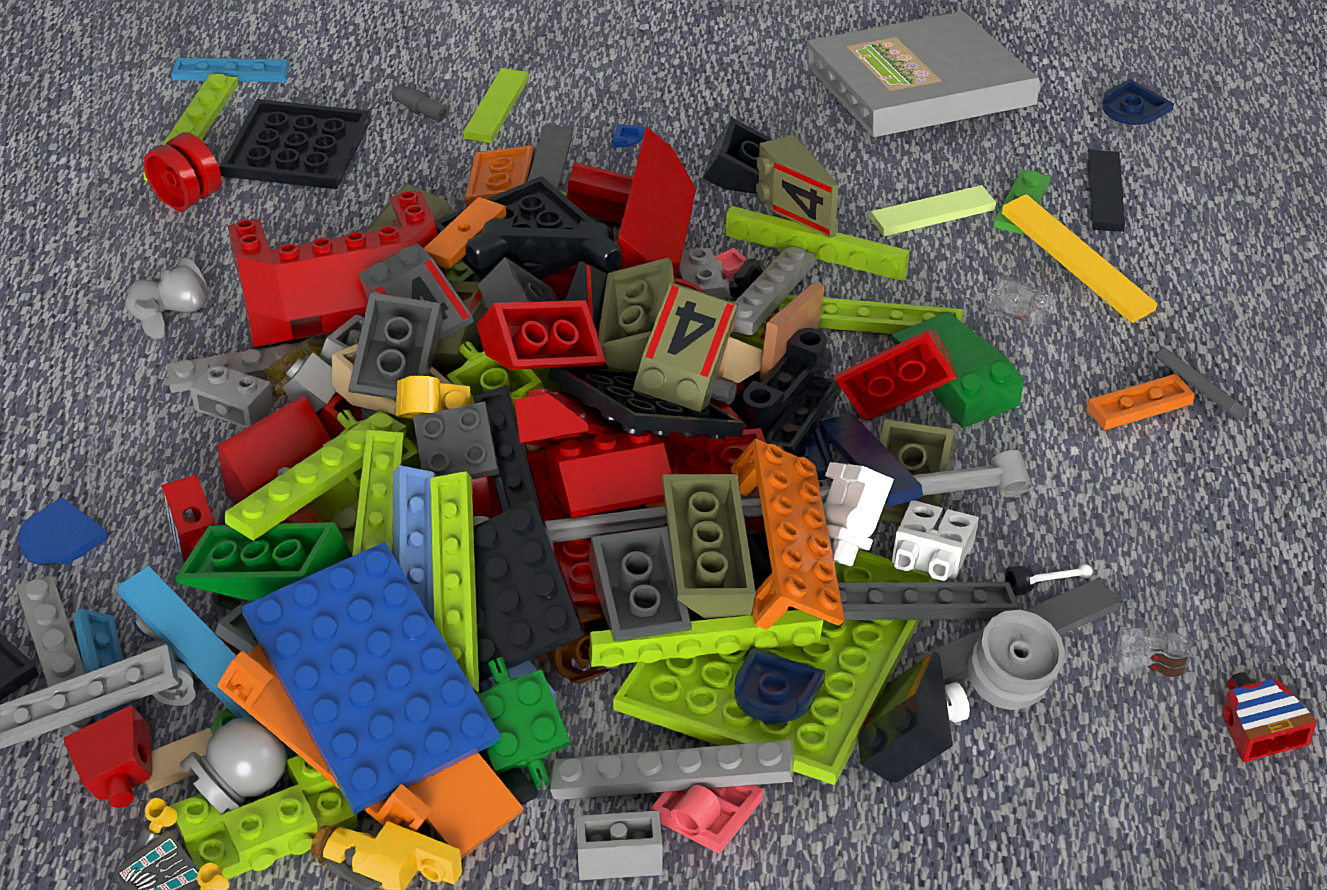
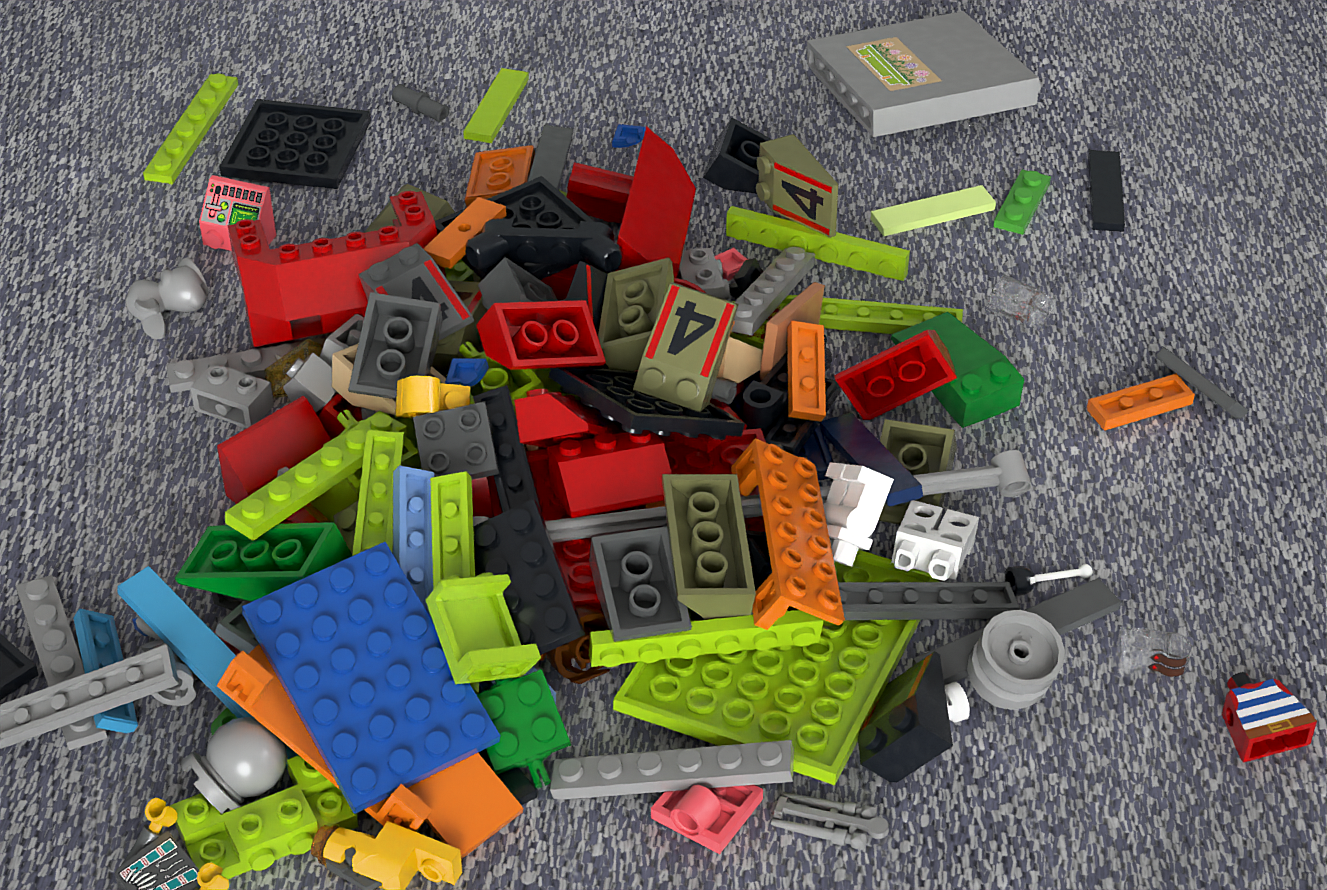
(59, 534): blue tile -> none
(113, 755): red torso -> none
(167, 759): tan tile -> none
(178, 498): red torso -> none
(182, 171): red wheel -> none
(230, 202): none -> slope
(244, 69): dark azure tile -> none
(466, 371): none -> blue tile
(478, 629): none -> lime panel
(619, 845): light grey brick -> none
(775, 687): dark blue tile -> none
(806, 371): none -> orange plate
(850, 816): none -> light grey piece
(1079, 258): yellow tile -> none
(1134, 104): dark blue tile -> none

